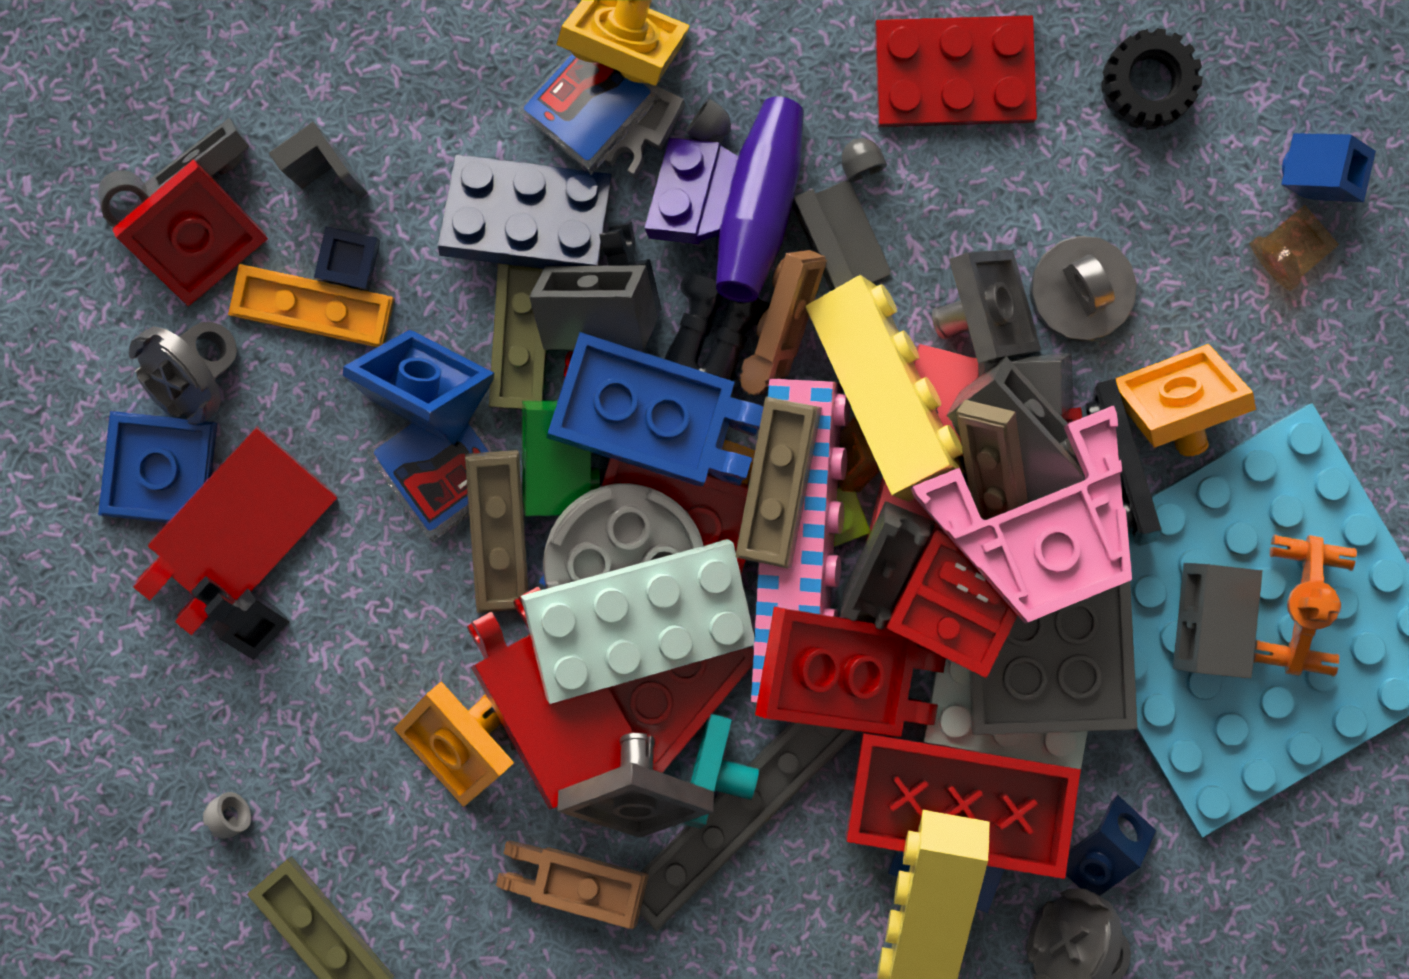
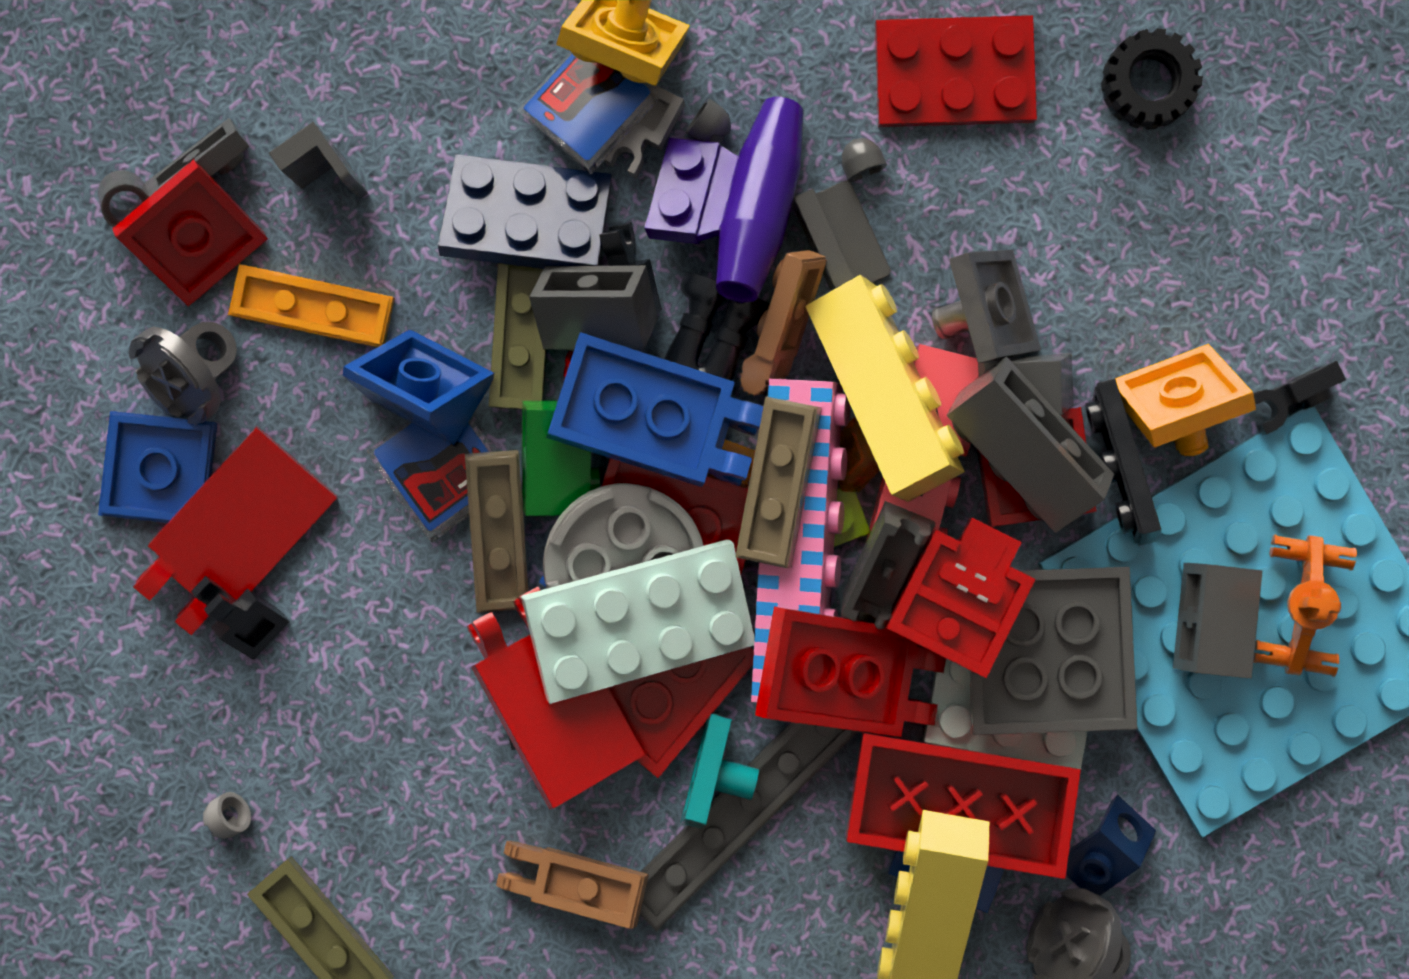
(347, 258): dark blue plate -> none
(455, 742): light orange tile -> none
(635, 795): flat silver tile -> none
(992, 458): dark tan tile -> none
(1051, 547): bright pink wing -> none
(1083, 288): flat silver tile -> none
(1294, 247): clear orange tile -> none
(1307, 389): none -> black plate
(1328, 167): blue brick -> none

